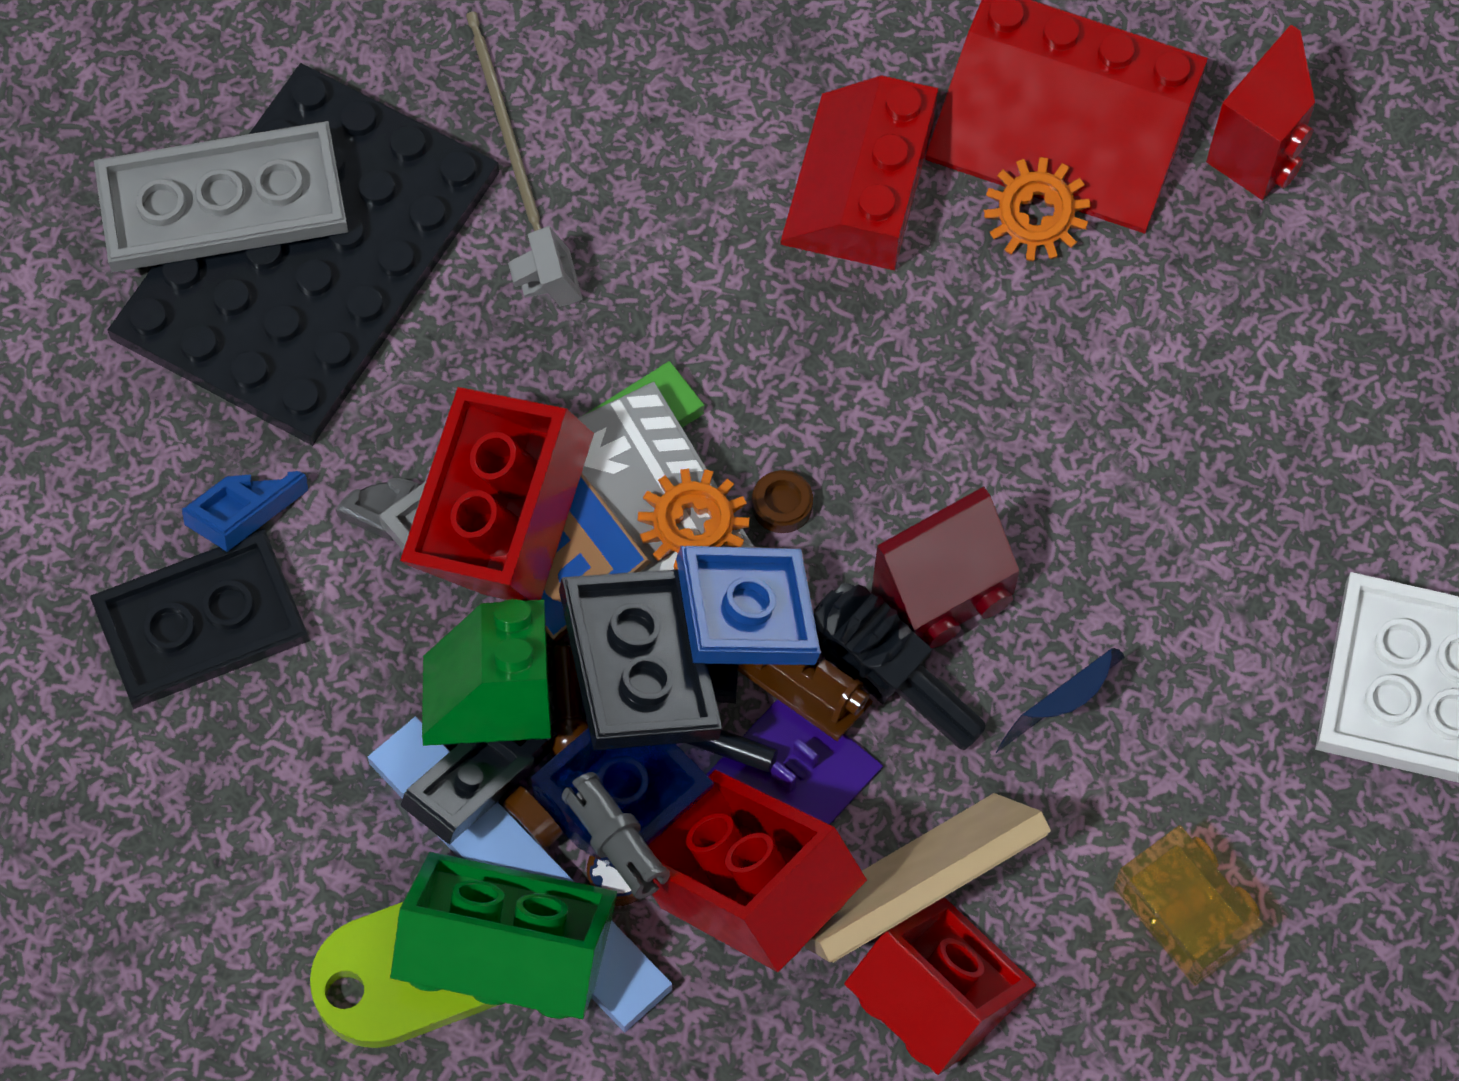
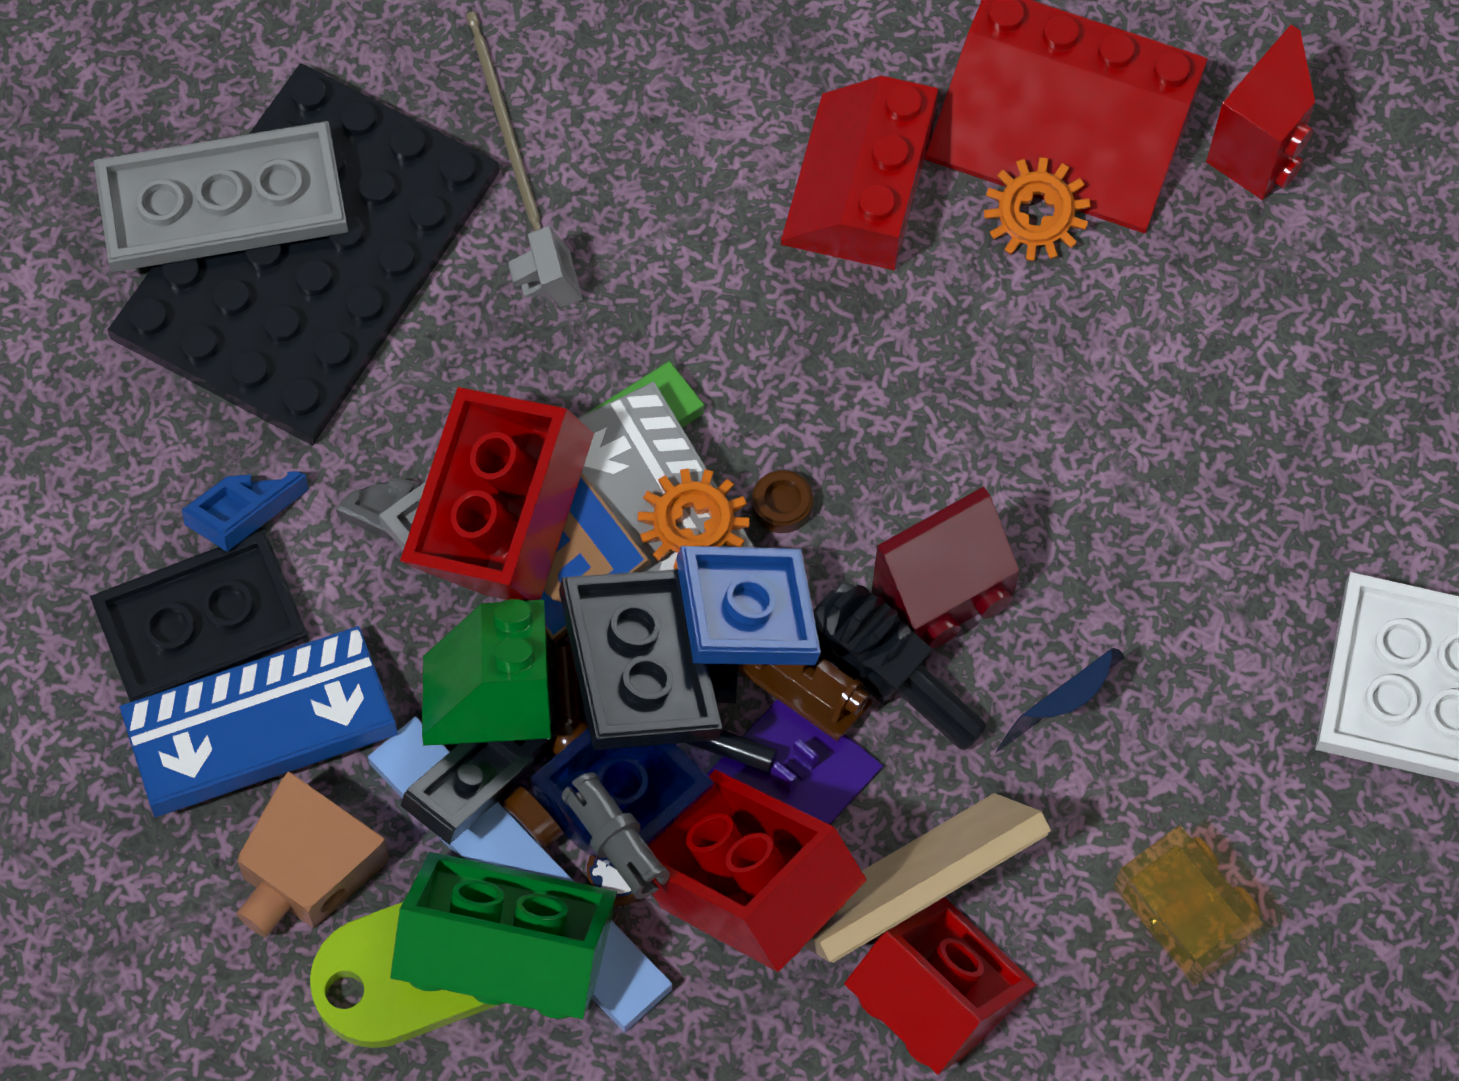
(257, 721): none -> blue tile
(305, 858): none -> nougat torso

